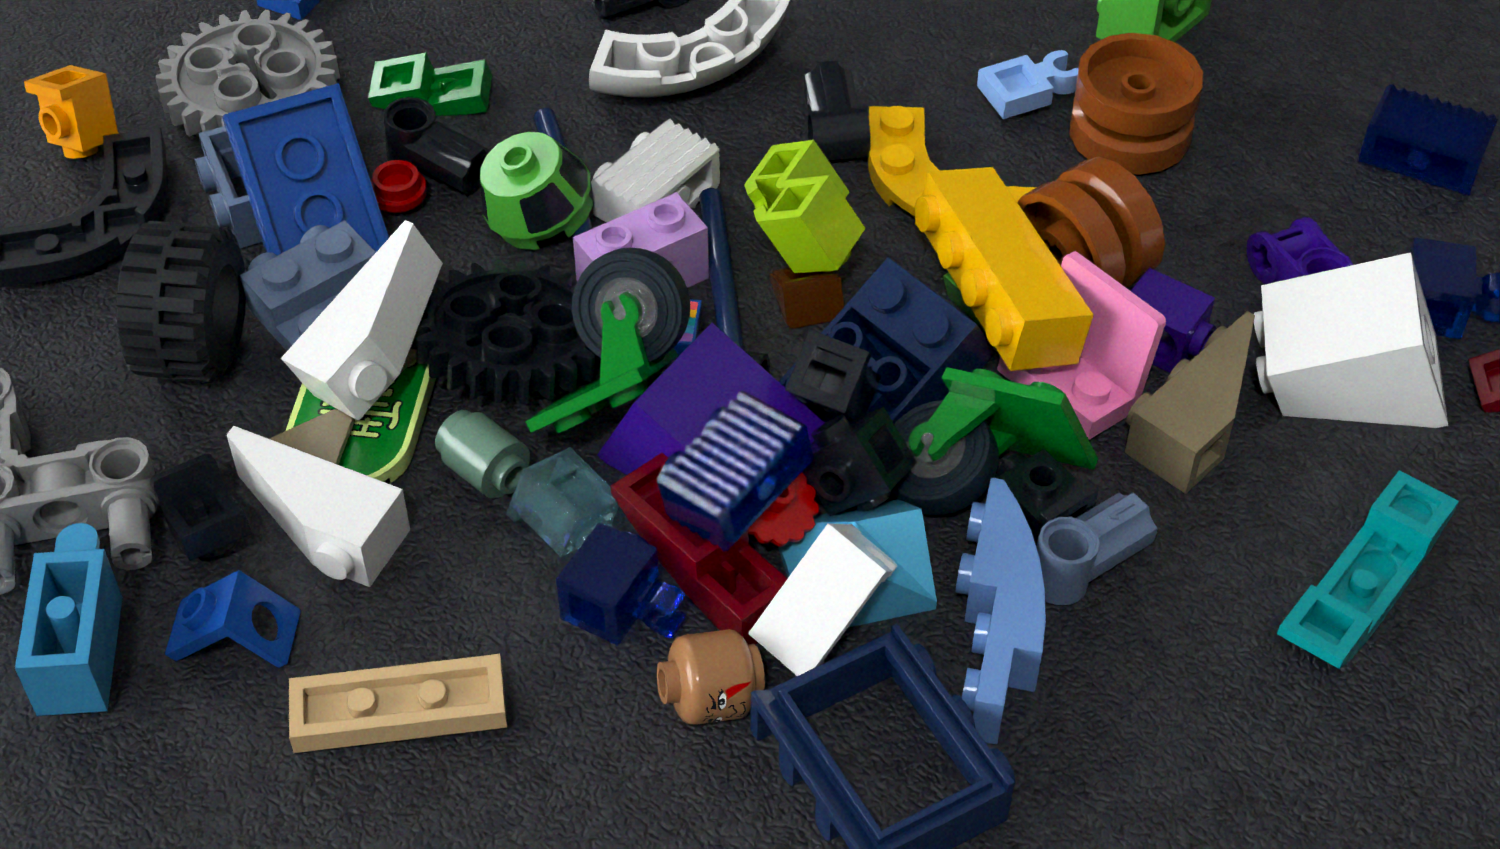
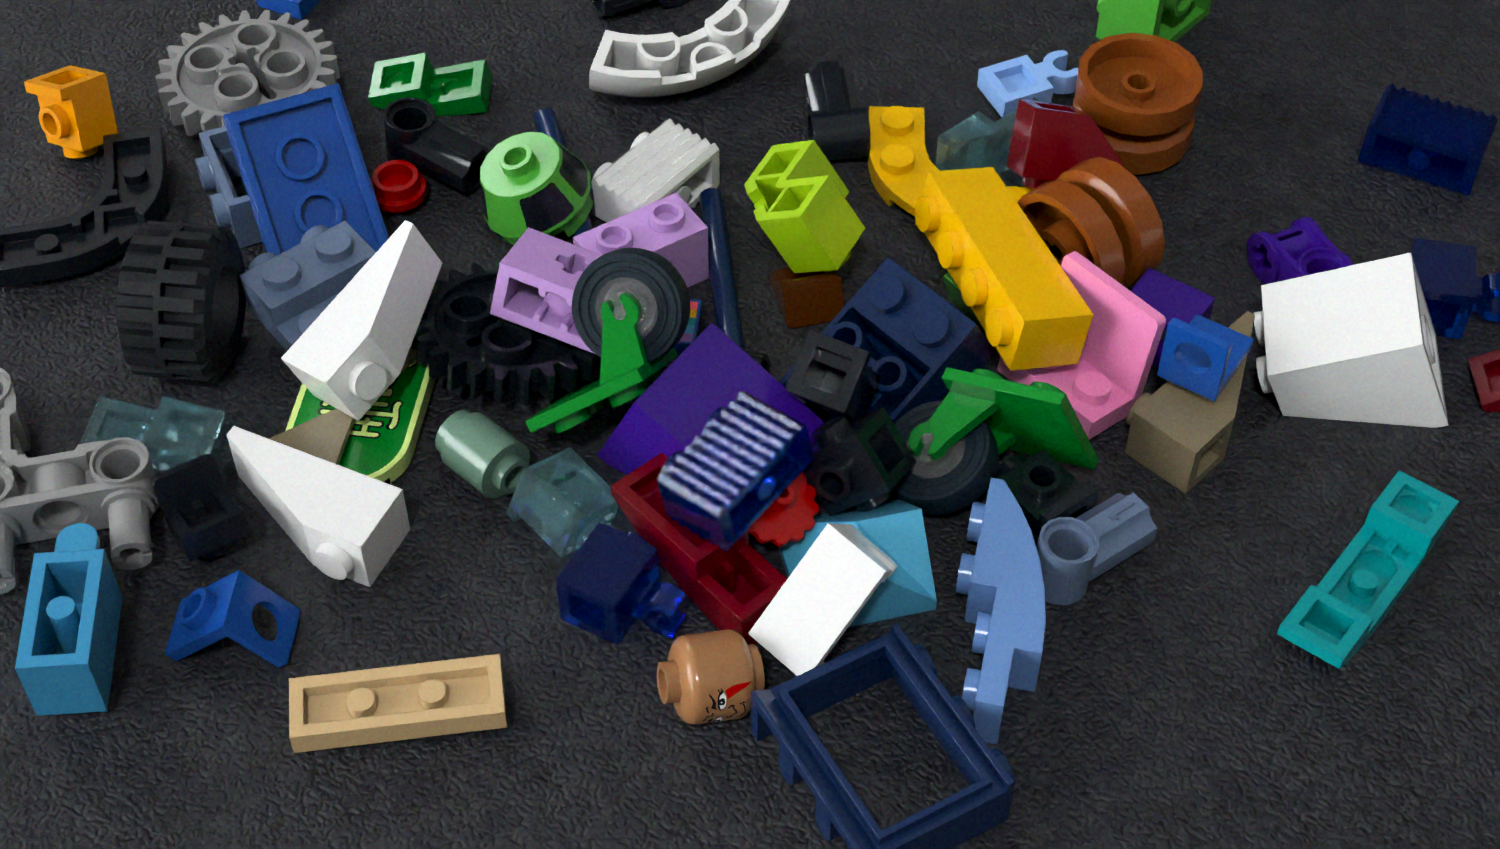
(171, 433): none -> clear light blue slope
(538, 285): none -> lavender brick
(976, 143): none -> clear light blue slope
(1052, 140): none -> dark red slope
(1202, 355): none -> blue bracket

